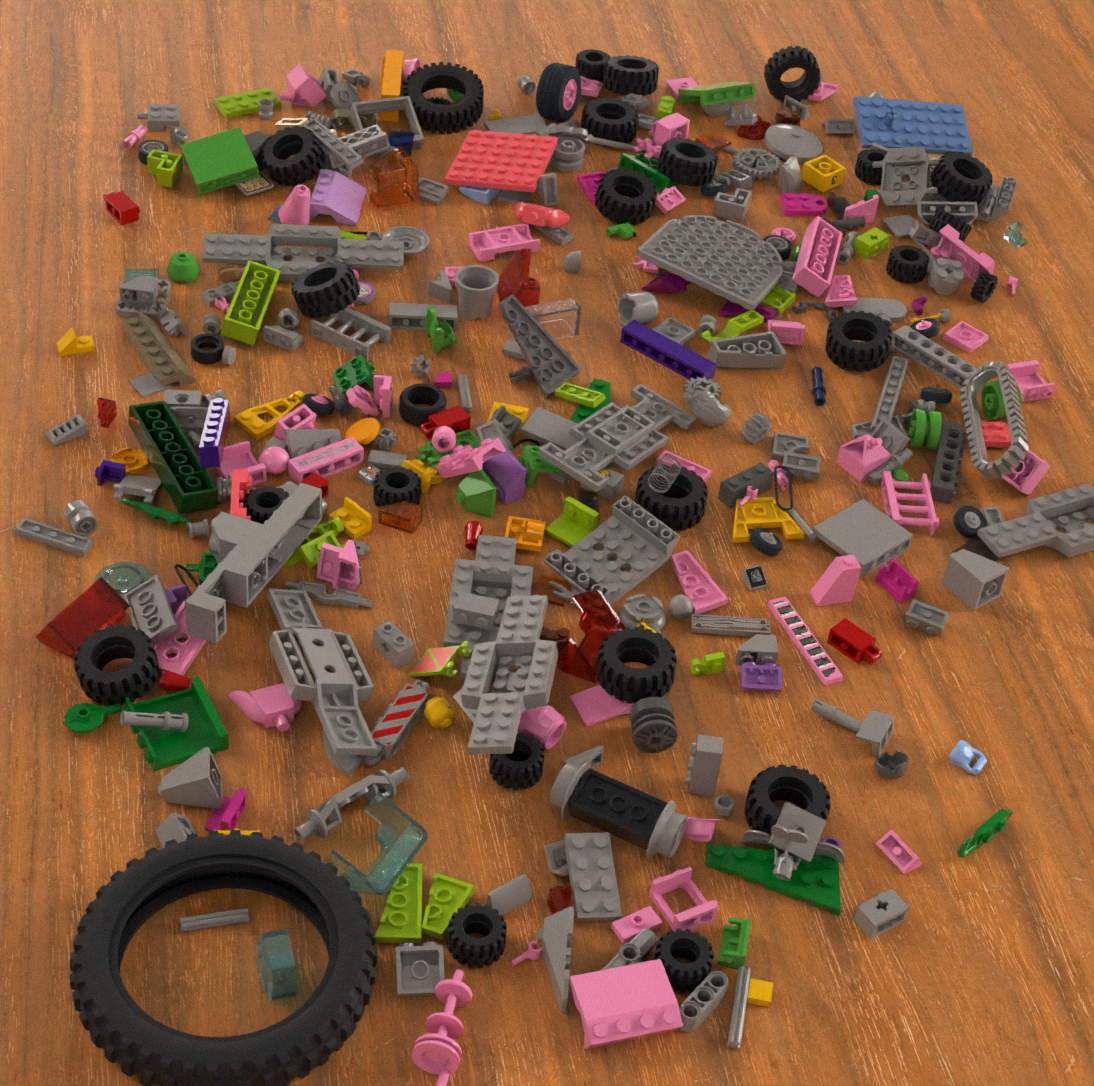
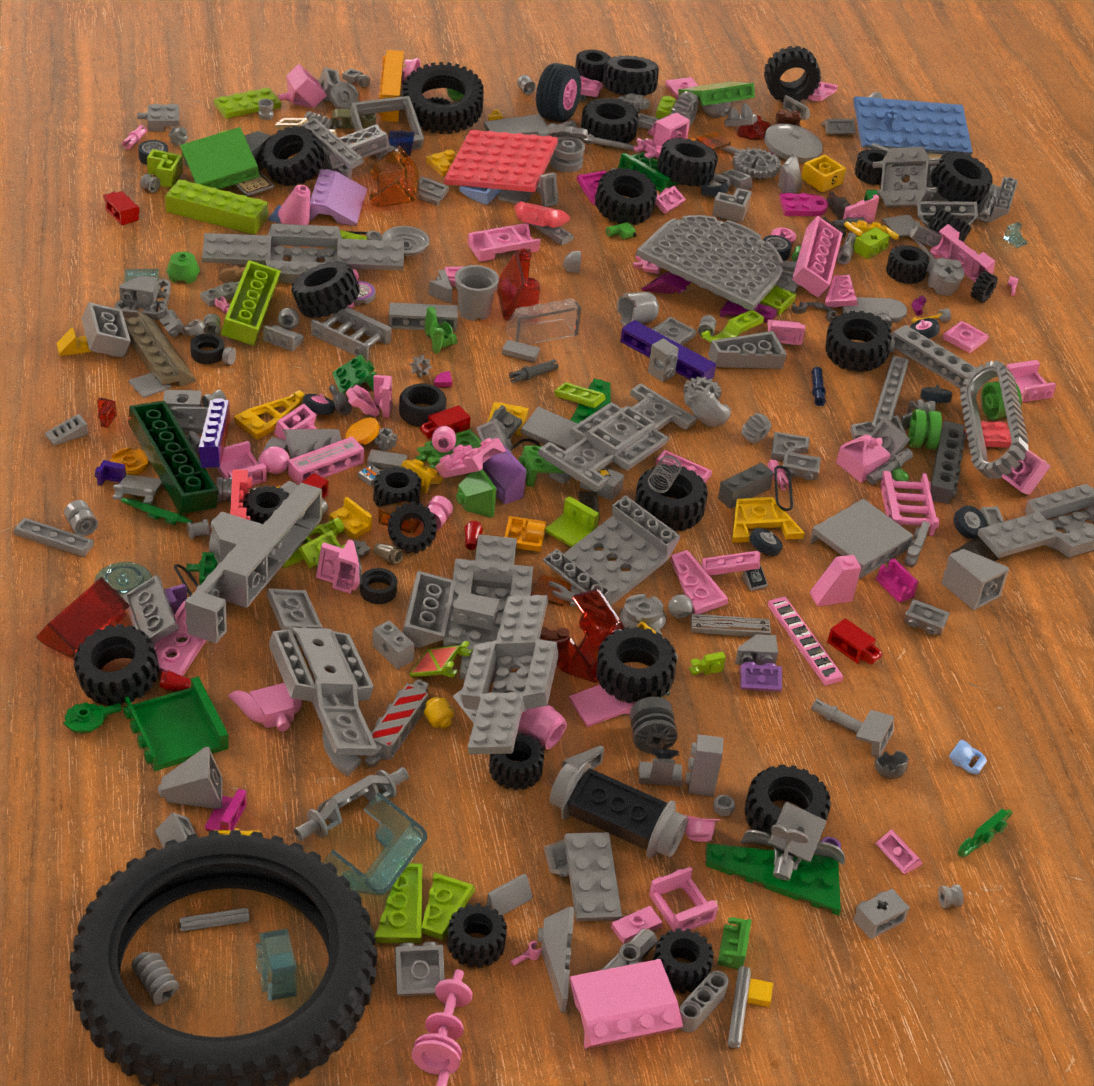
(105, 330): none -> light grey brick
(150, 183): none -> light grey wheel
(155, 976): none -> light grey piece
(164, 721): light grey pin -> none
(195, 327): none -> light grey plate
(216, 206): none -> lime brick
(338, 597): light grey piece -> none
(378, 596): none -> black tyre
(389, 553): none -> dark tan cone
(408, 511): none -> black tyre
(428, 609): none -> light grey slope
(441, 161): none -> yellow plate
(441, 508): none -> bright pink wheel
(465, 393): light grey axle -> none
(543, 354): flat silver wing -> none
(559, 898): clear red bracket -> none
(662, 769): none -> light grey piece
(663, 360): none -> light grey brick
(686, 106): none -> light grey gear
(731, 563): none -> bright pink tile
(750, 495): bright pink hand -> none
(801, 523): light grey bar -> none
(862, 227): none -> yellow plate
(916, 544): none -> light grey hinge
(950, 896): none -> light grey wheel

